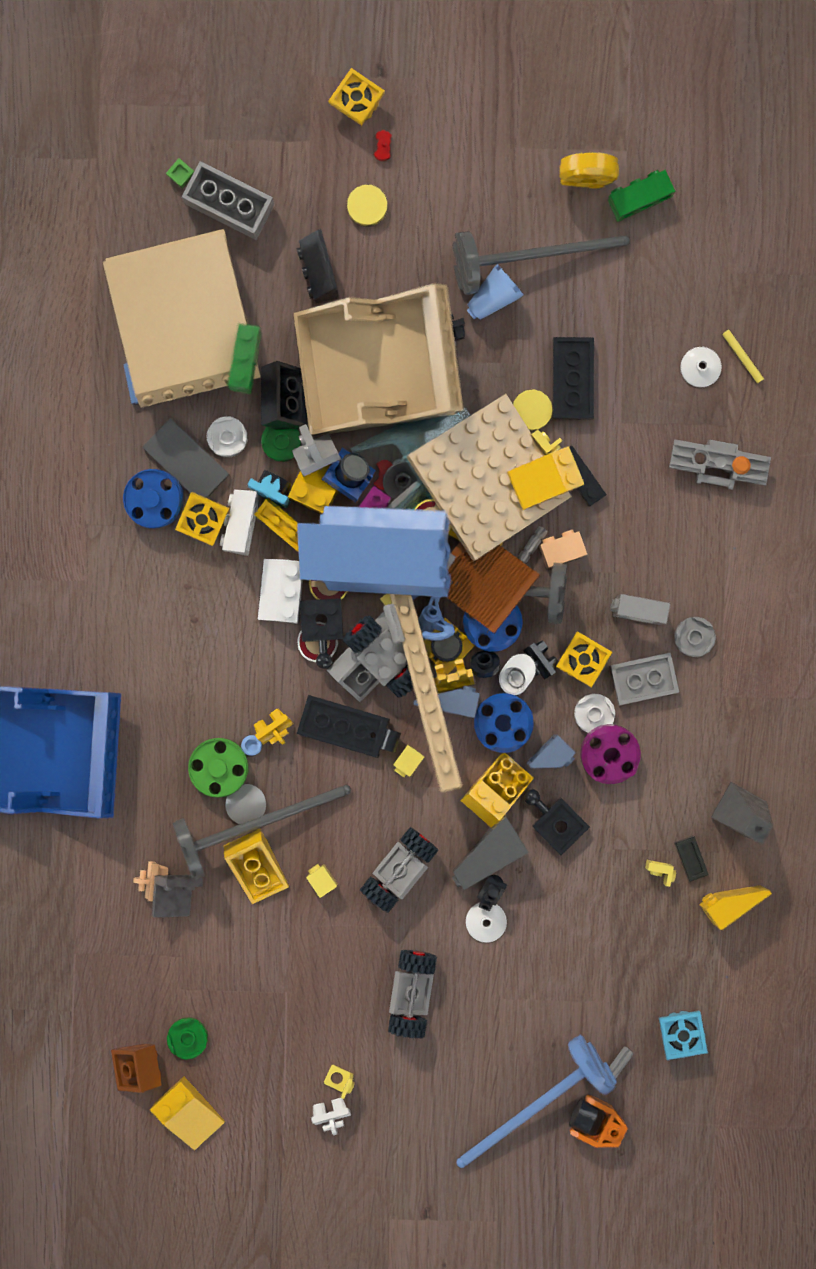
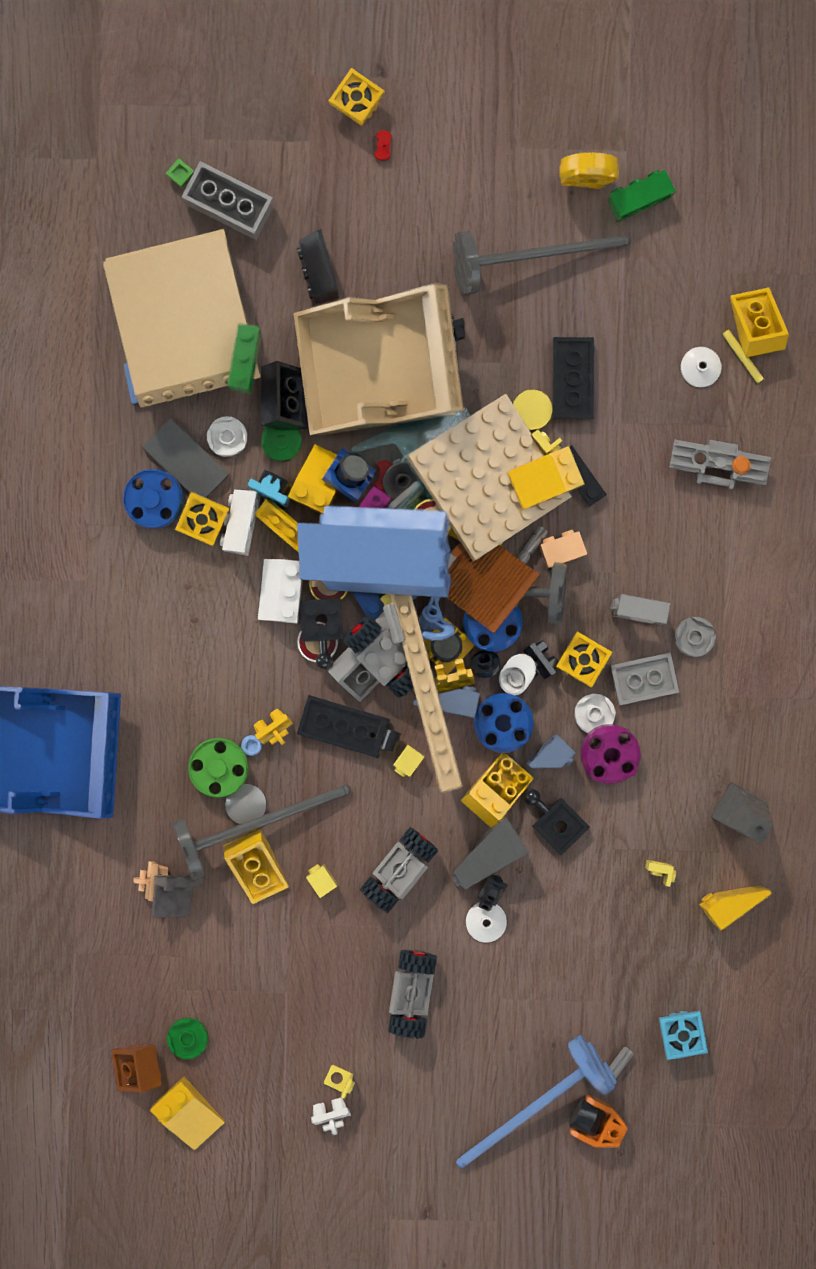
(314, 453): light grey bracket -> none
(367, 205): light yellow tile -> none
(370, 603): none -> blue plate
(493, 294): light blue cone -> none
(691, 858): pearl dark grey tile -> none
(759, 322): none -> yellow slope

